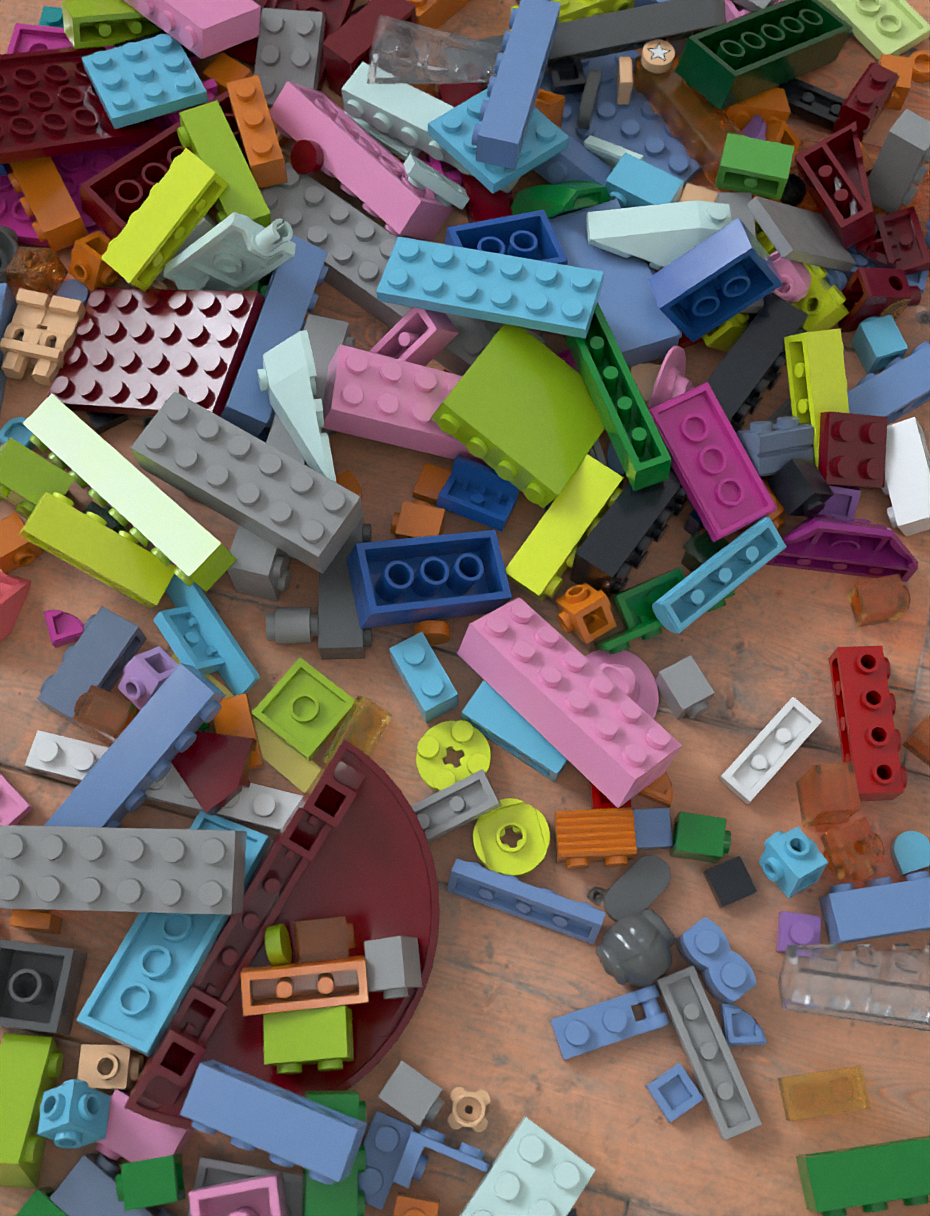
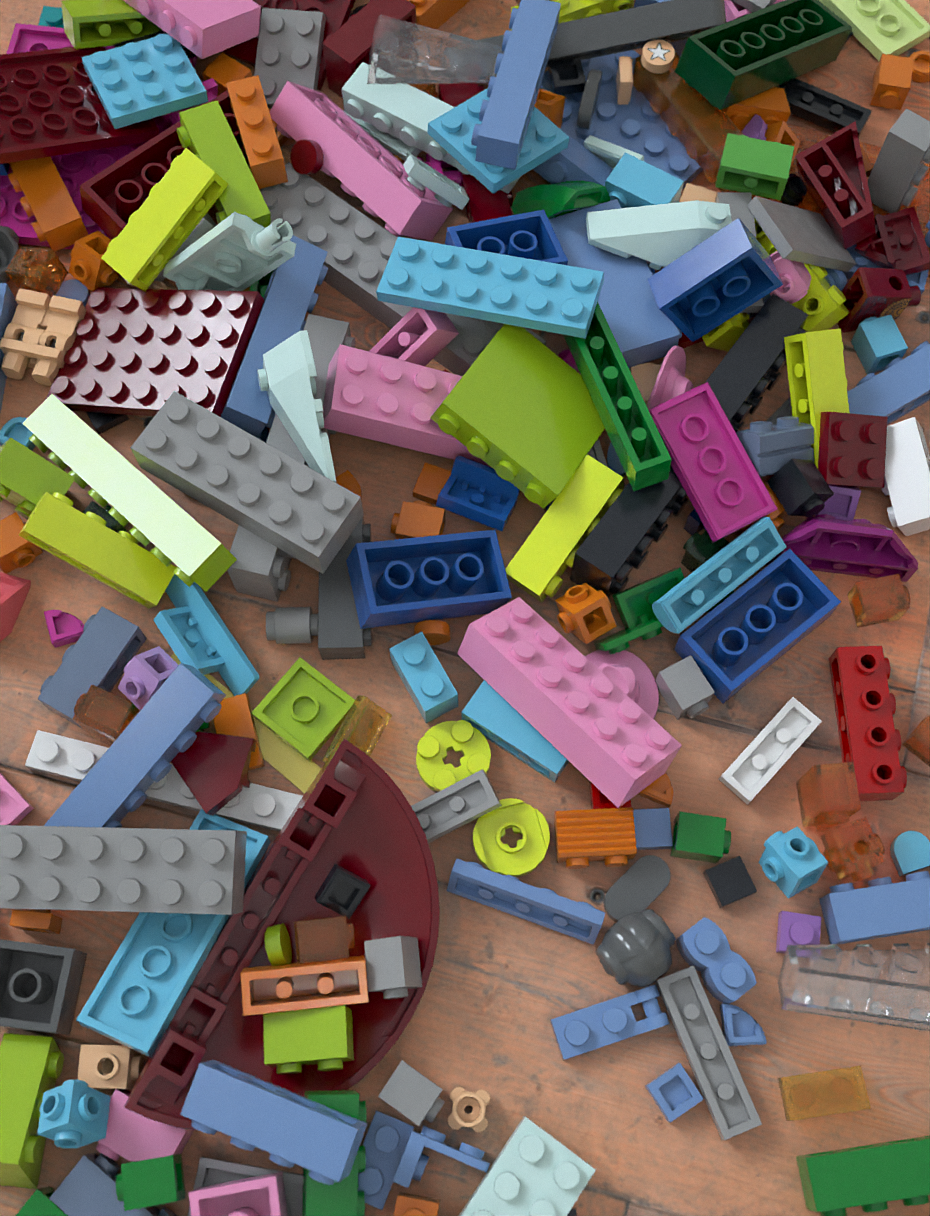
(342, 891): none -> black tile
(757, 624): none -> blue brick
(867, 99): dark red brick -> none

